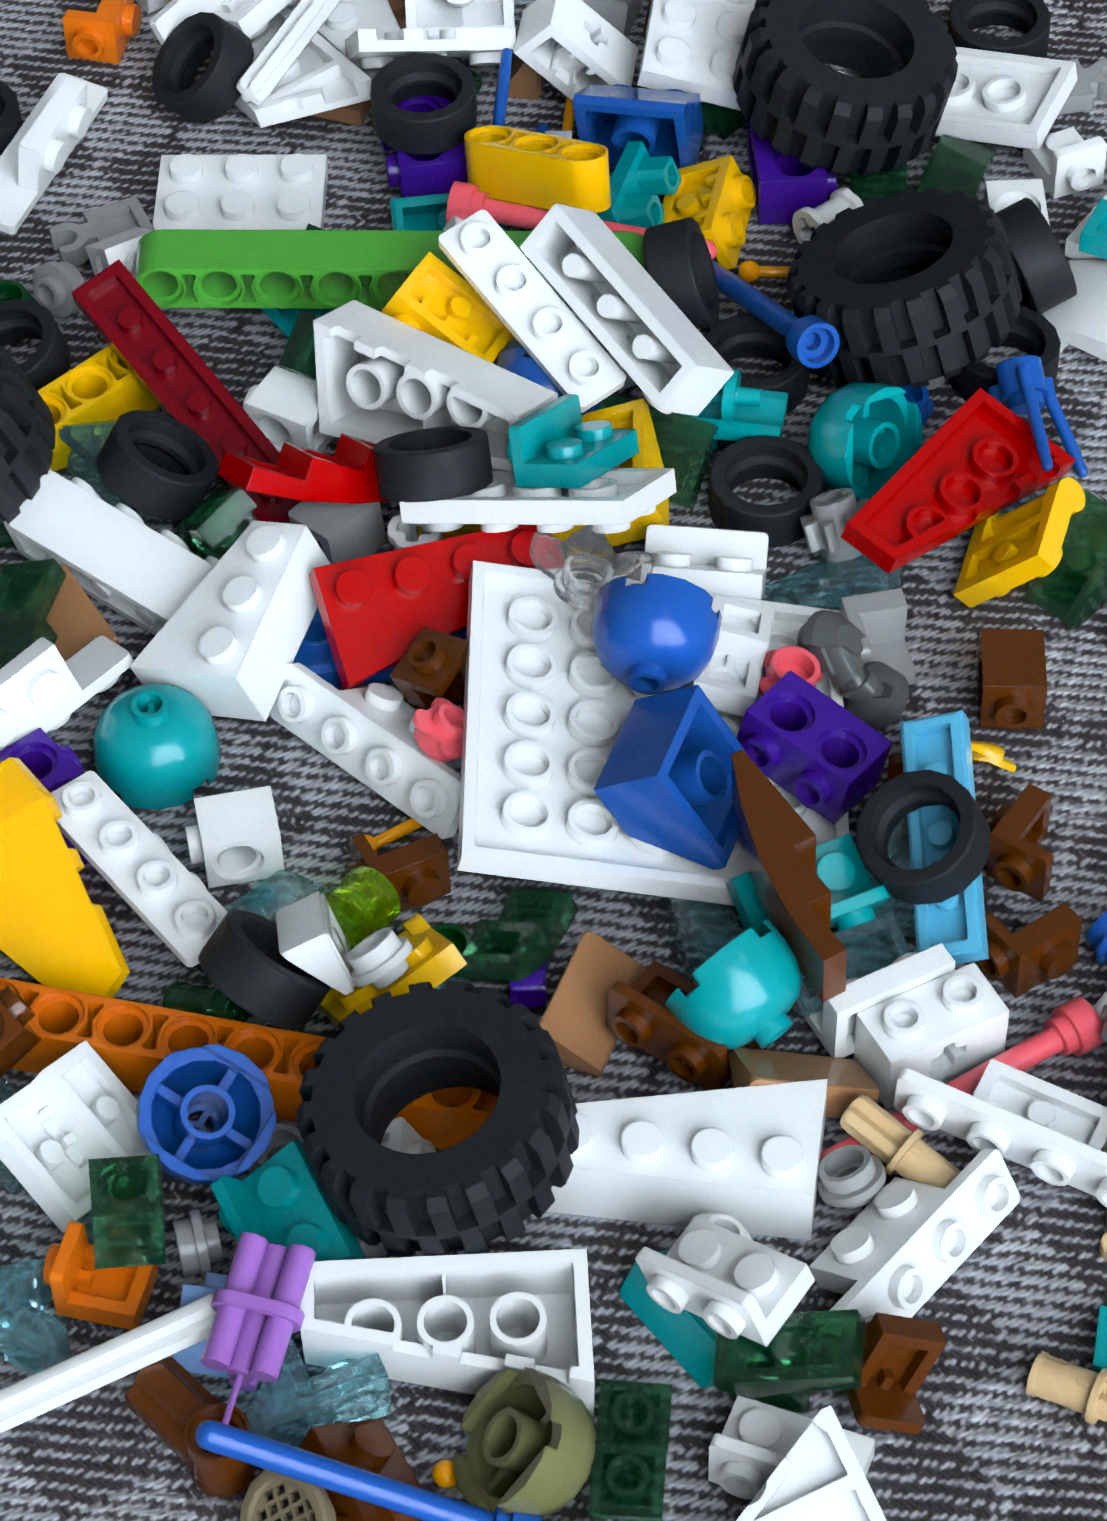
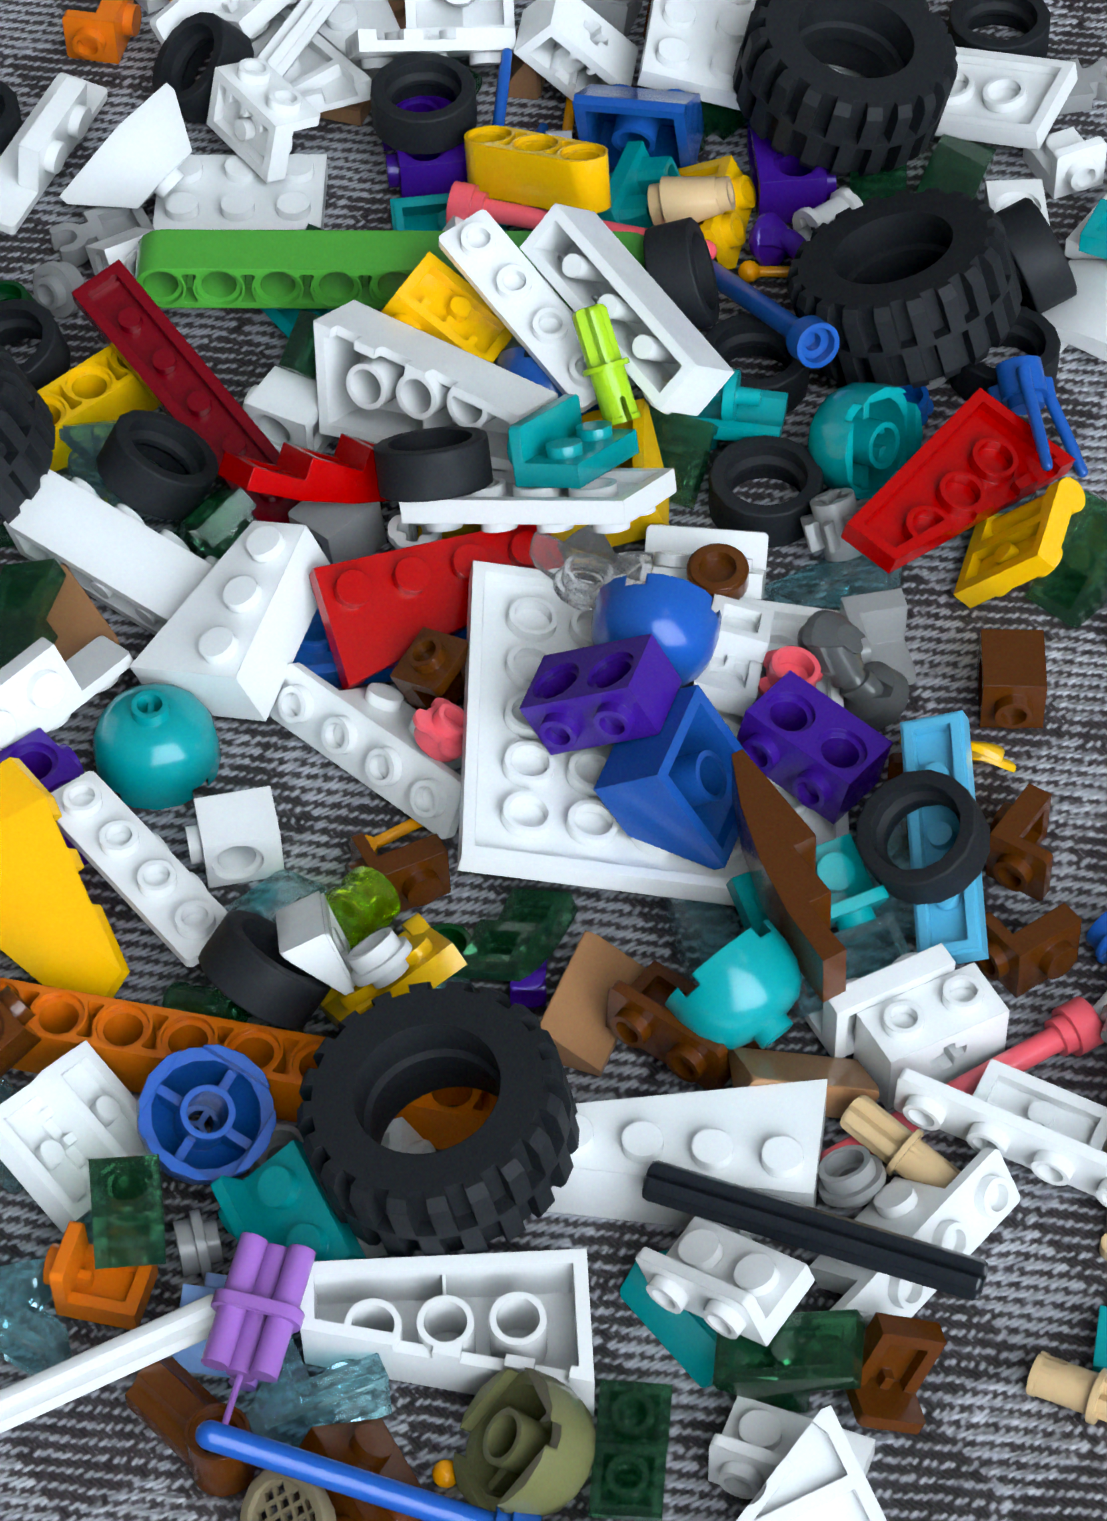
(136, 158): none -> white slope
(257, 115): none -> white bracket
(601, 694): none -> dark purple brick
(605, 364): none -> lime axle
(689, 197): none -> tan cone
(719, 570): none -> reddish brown tile
(772, 240): none -> dark purple plate
(815, 1230): none -> black axle

